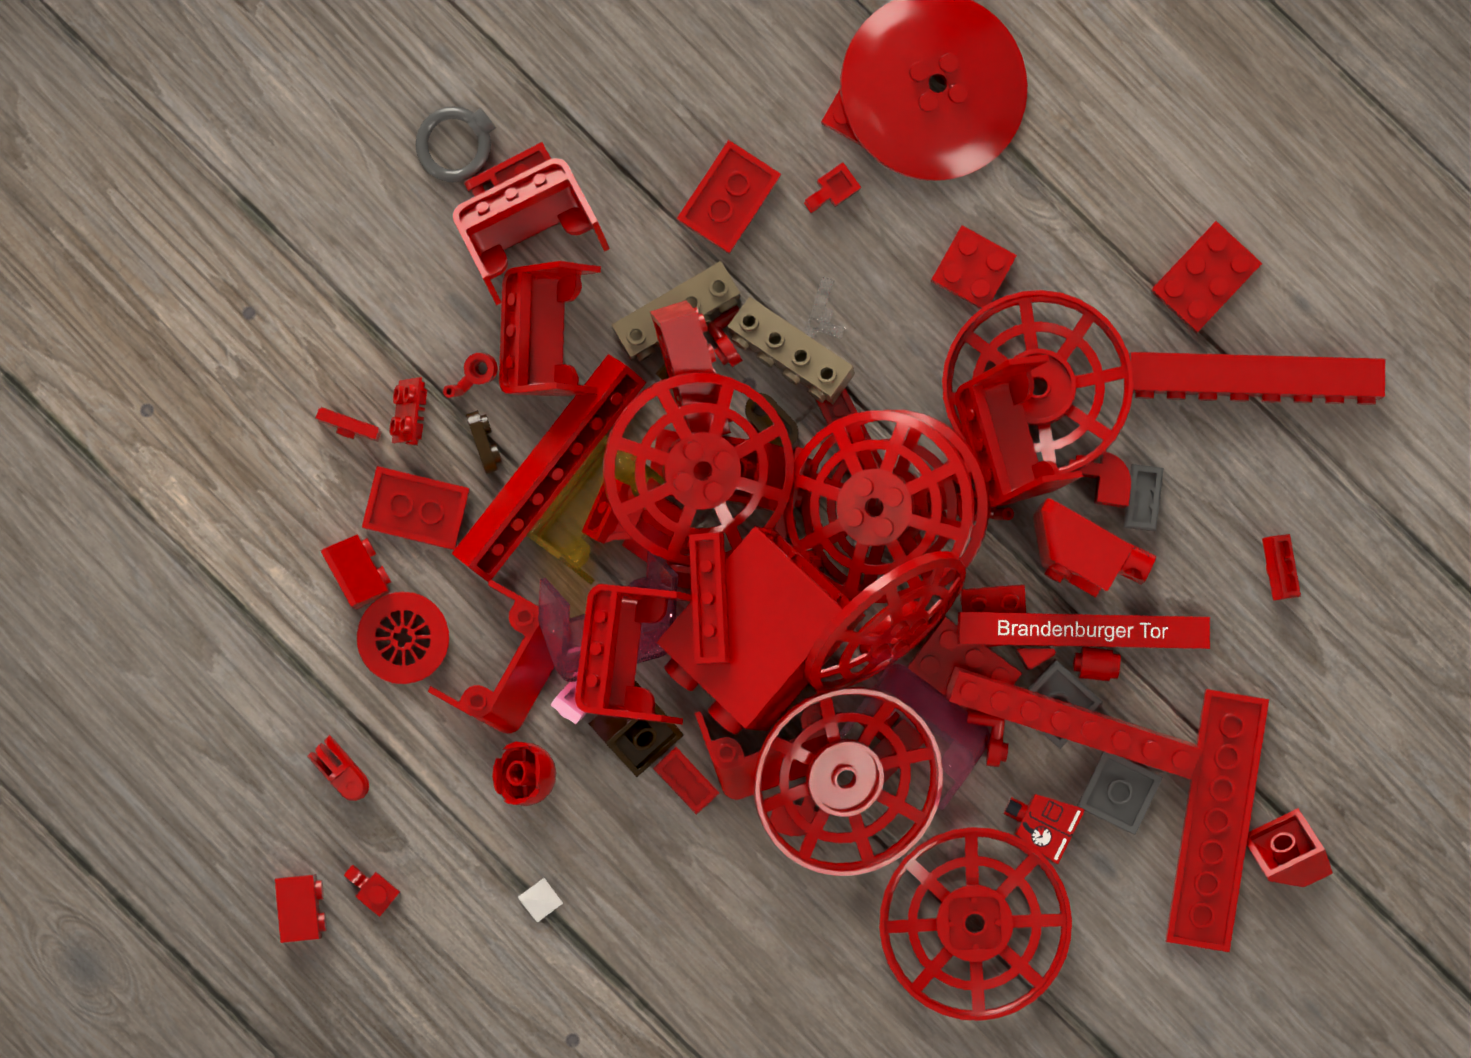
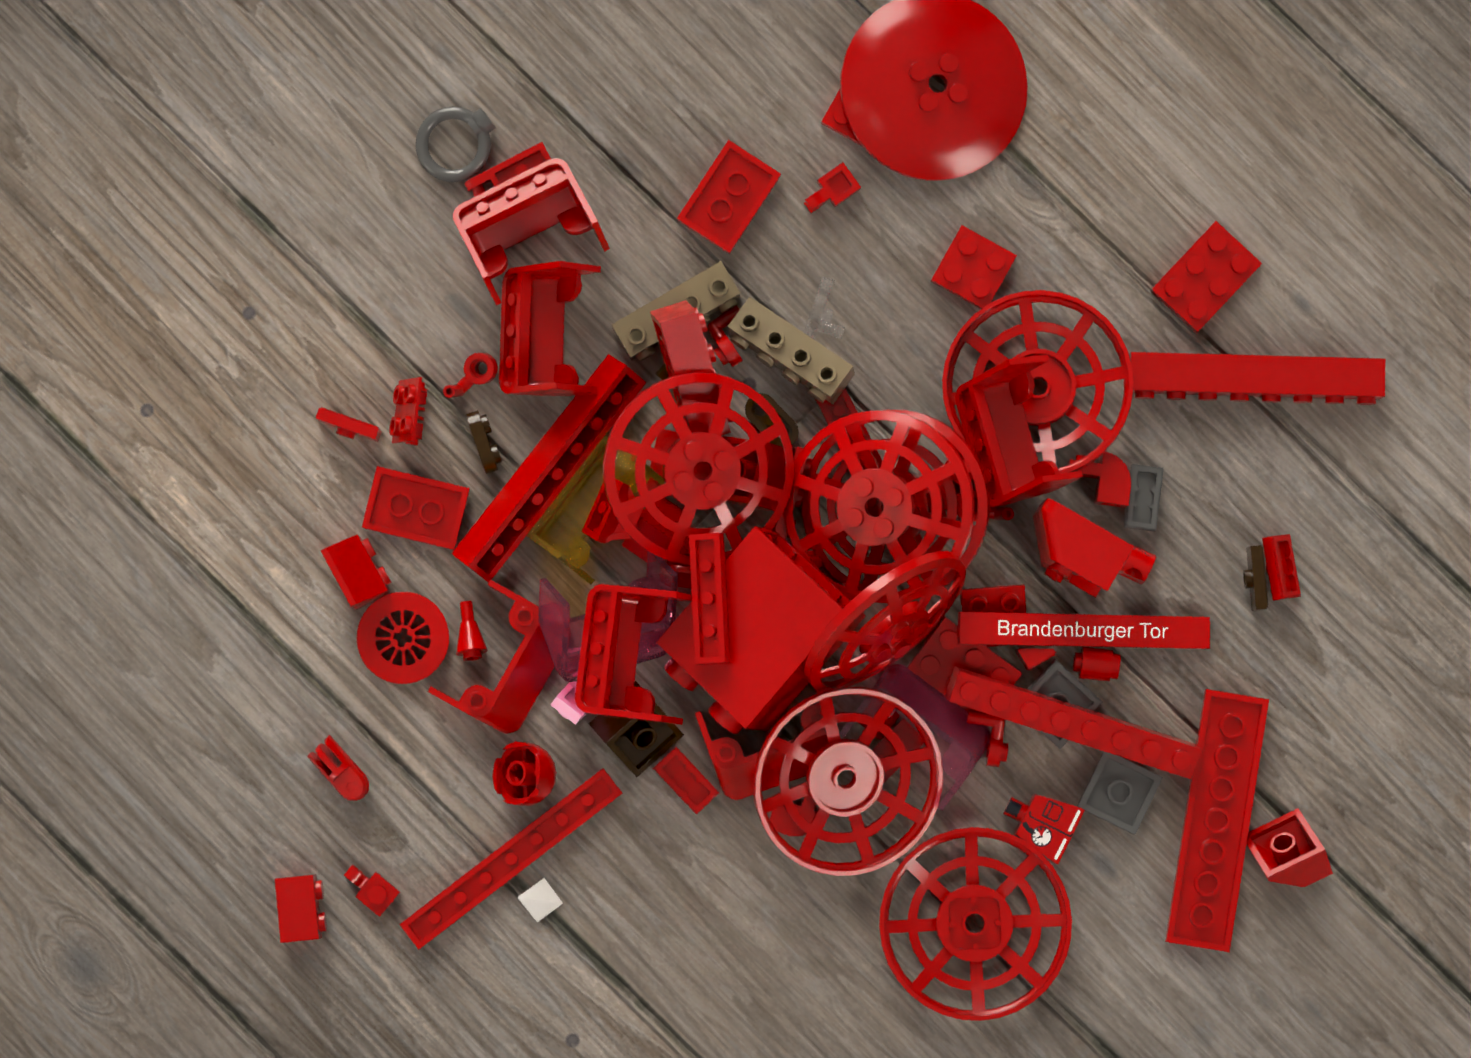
(470, 640): none -> red cone
(511, 858): none -> red plate
(1255, 578): none -> dark brown plate

